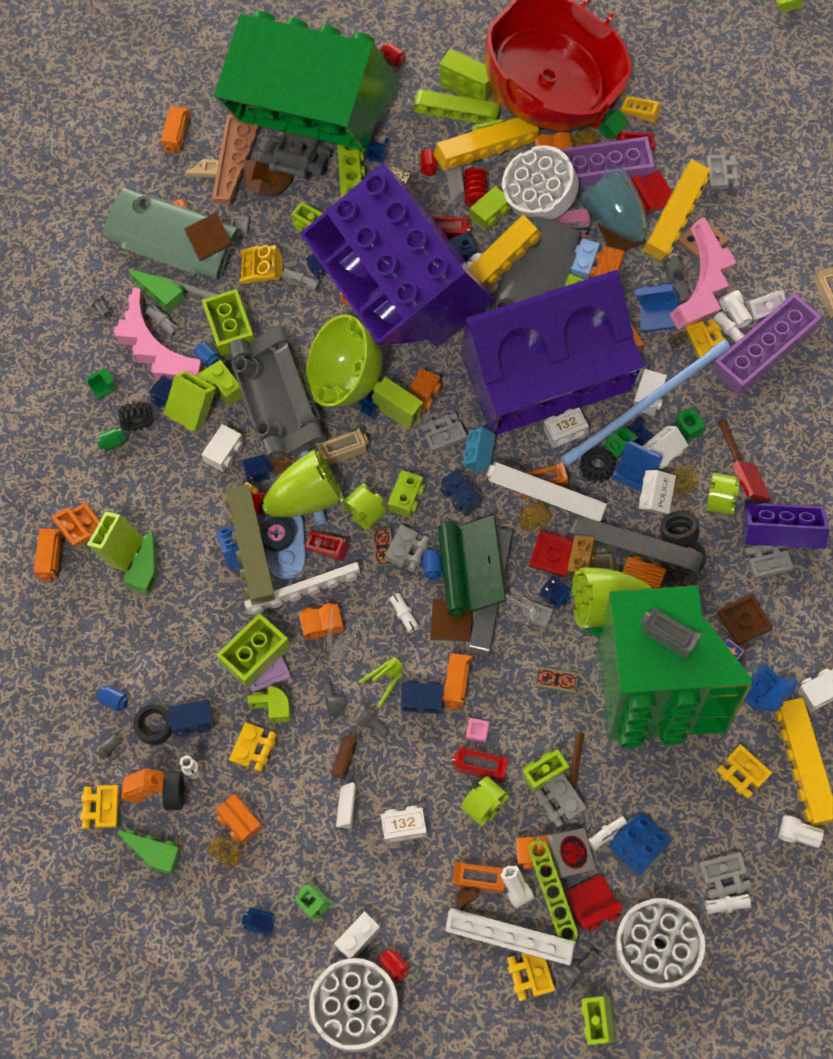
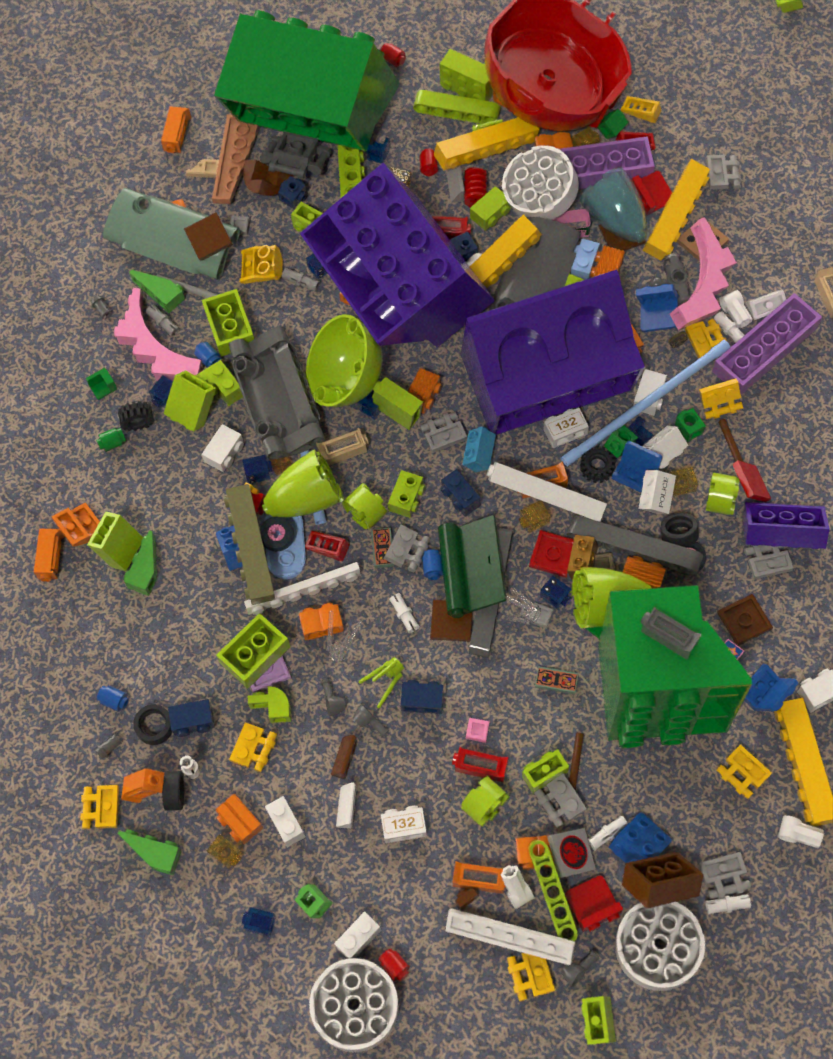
(285, 821): none -> white brick
(292, 192): none -> dark blue brick
(456, 681): orange window -> none
(662, 879): none -> reddish brown brick
(720, 394): none -> yellow plate

